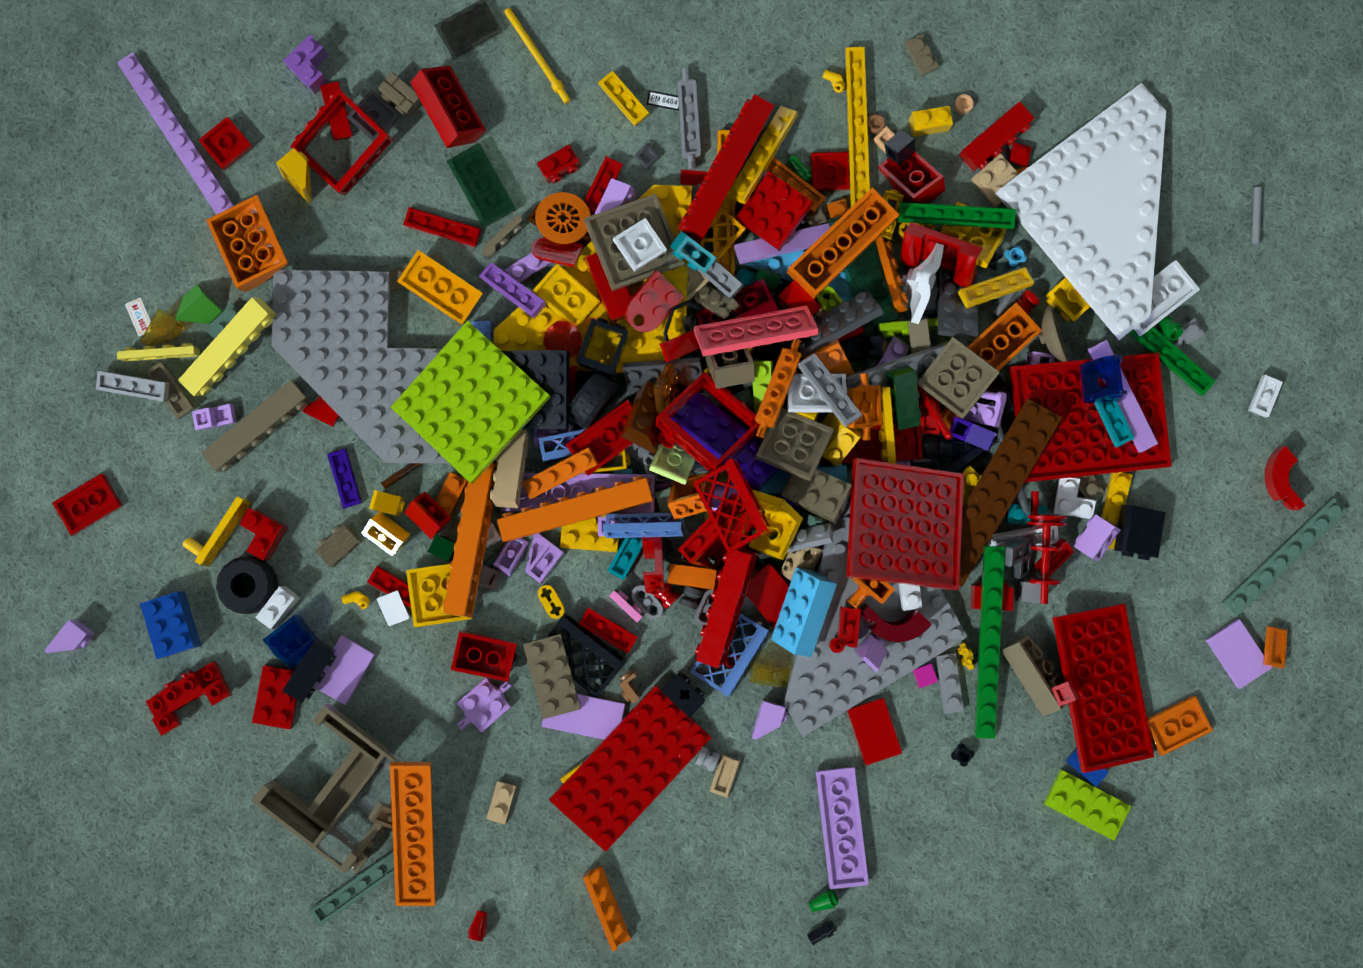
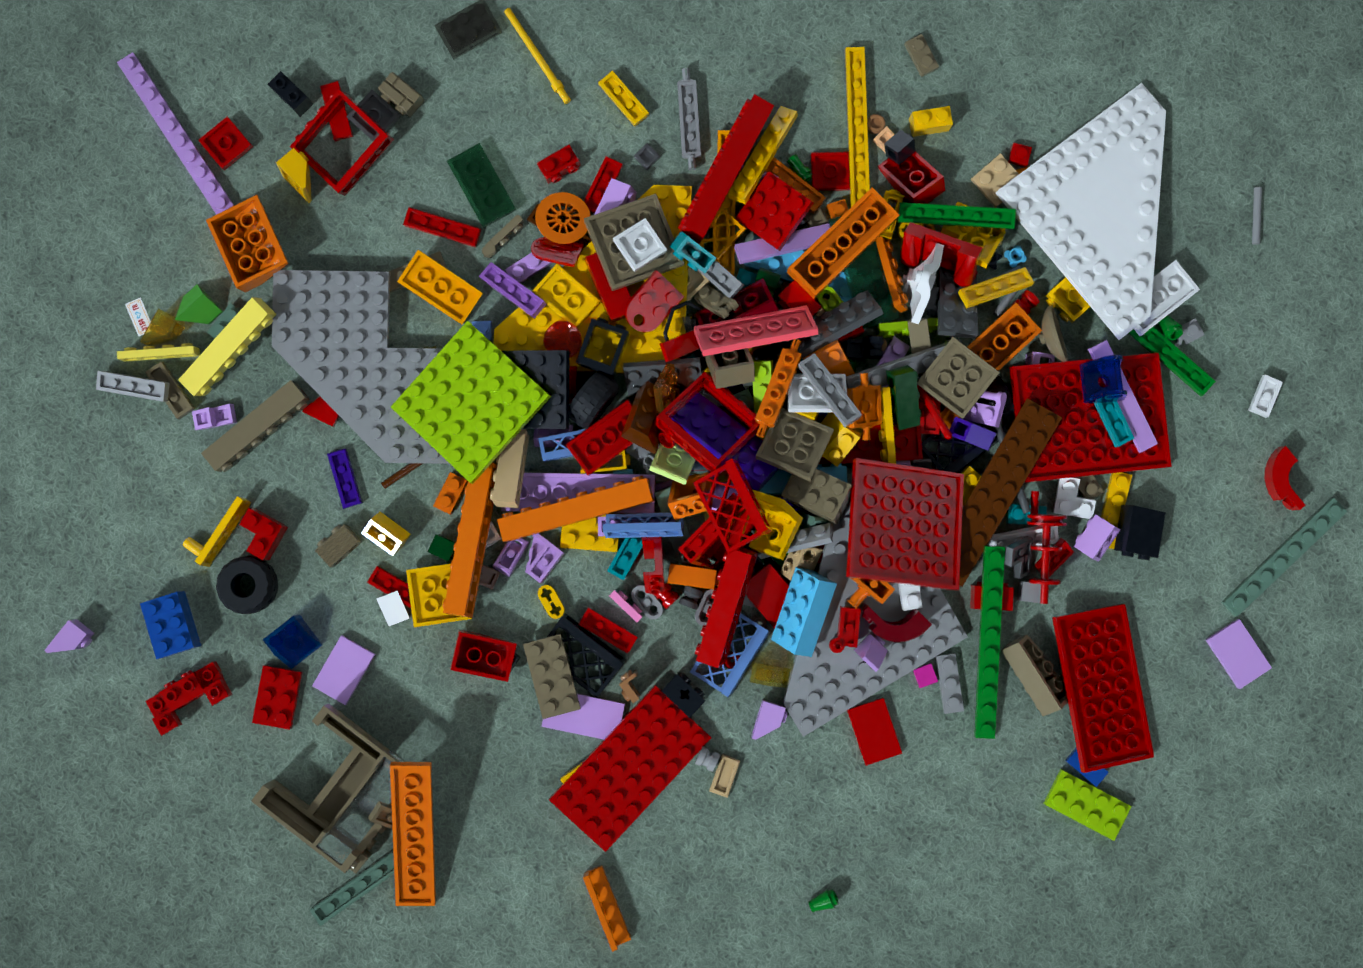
(87, 504): red tile -> none
(277, 607): white brick -> none
(290, 94): none -> black brick
(303, 63): medium lavender brick -> none
(310, 671): black brick -> none
(357, 597): yellow arm -> none
(387, 503): yellow slope -> none
(427, 515): red brick -> none
(448, 106): red brick -> none
(478, 927): red cone -> none
(484, 705): lavender plate -> none
(501, 802): tan plate -> none
(560, 473): orange plate -> none
(663, 100): sticker -> none
(692, 177): red sticker -> none
(826, 930): black animal -> none
(836, 80): yellow arm -> none
(842, 827): lavender plate -> none
(963, 104): light nougat tile -> none
(968, 656): yellow piece -> none
(968, 754): black plate -> none
(994, 138): red brick -> none
(1065, 693): red plate -> none
(1178, 725): orange tile -> none
(1275, 647): orange tile -> none

